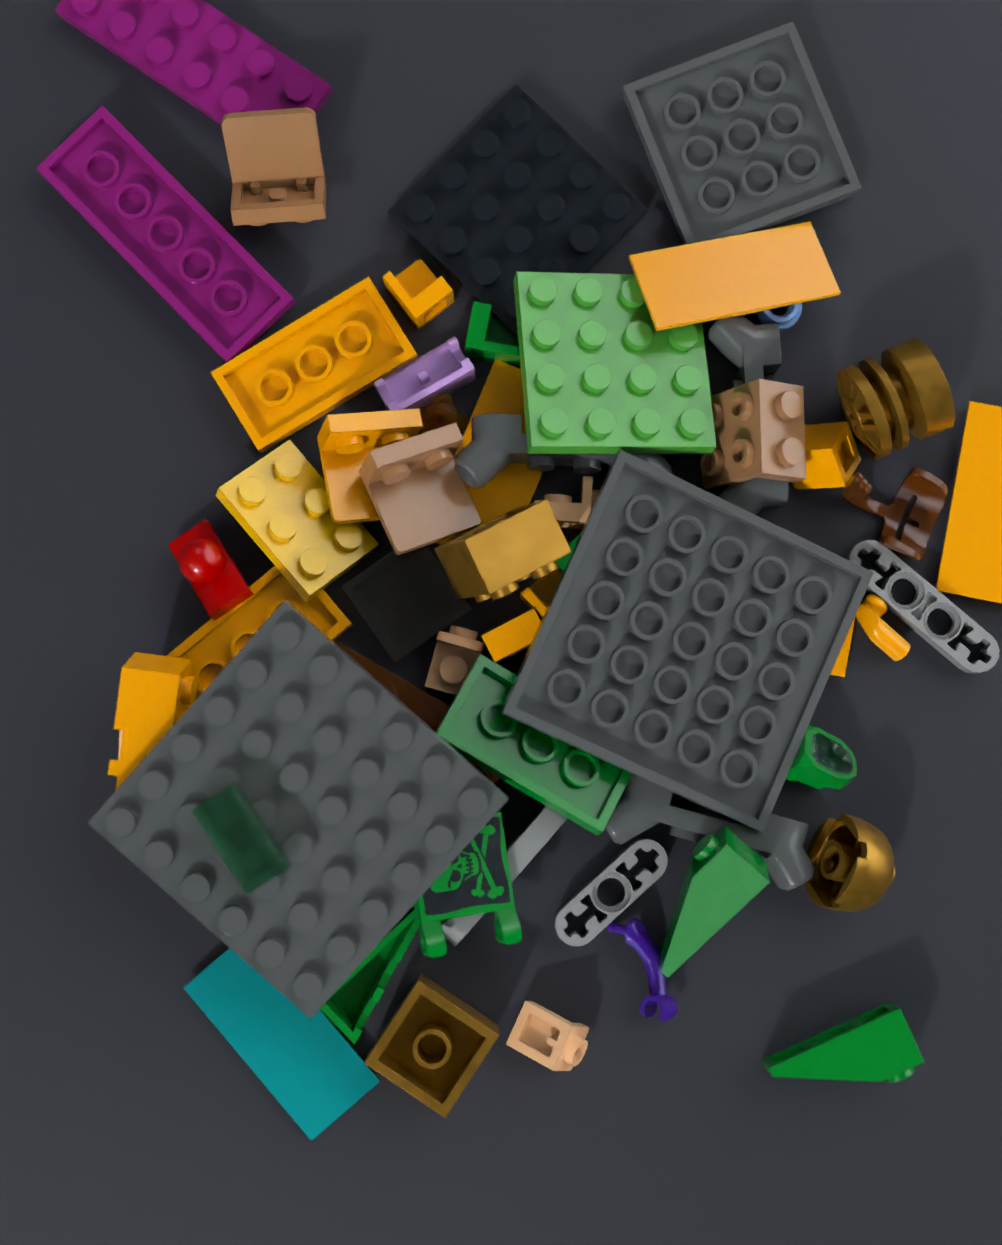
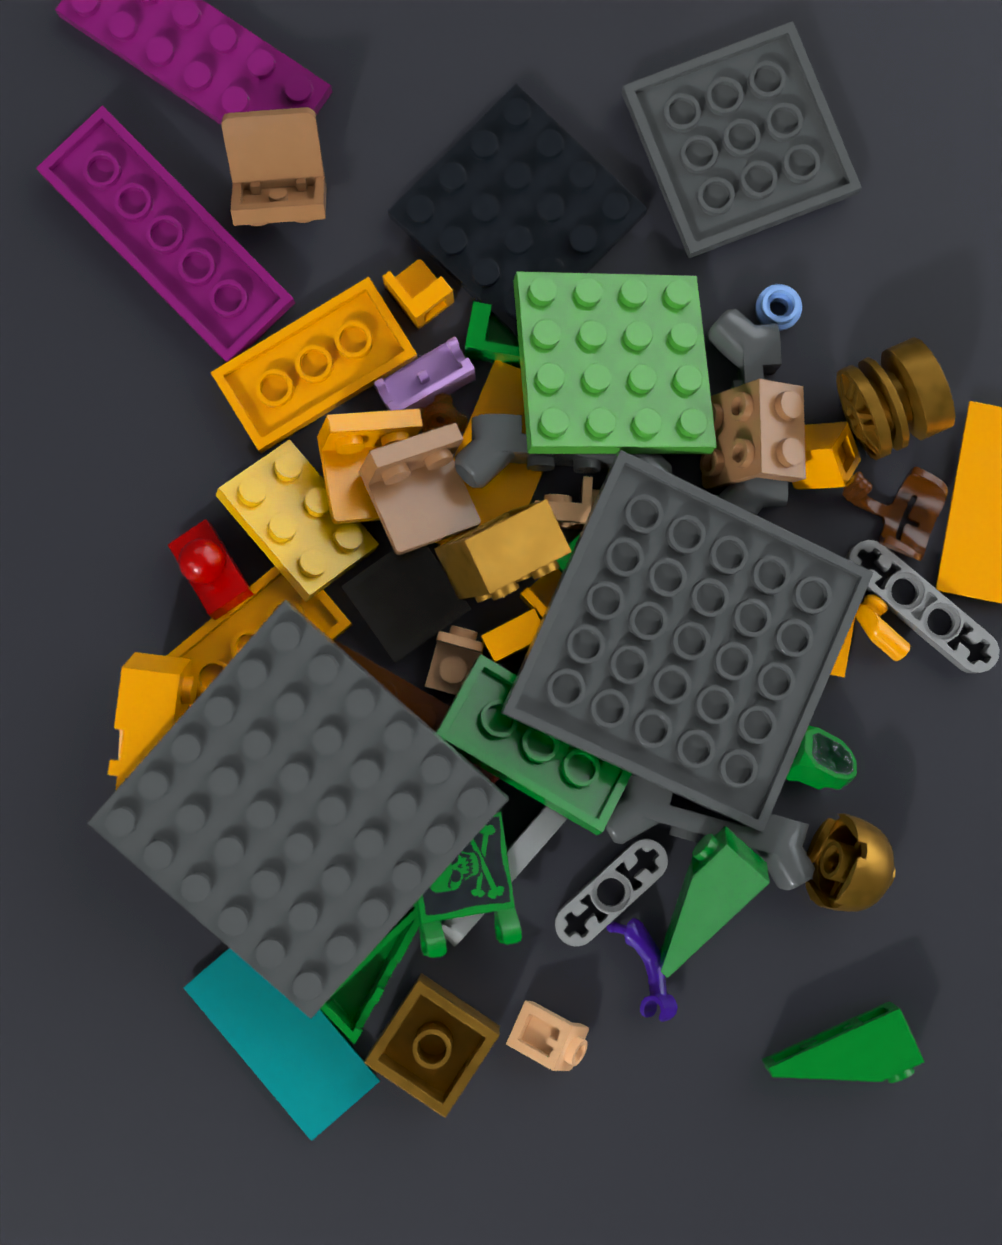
(241, 837): clear green plate -> none
(733, 275): light orange piece -> none

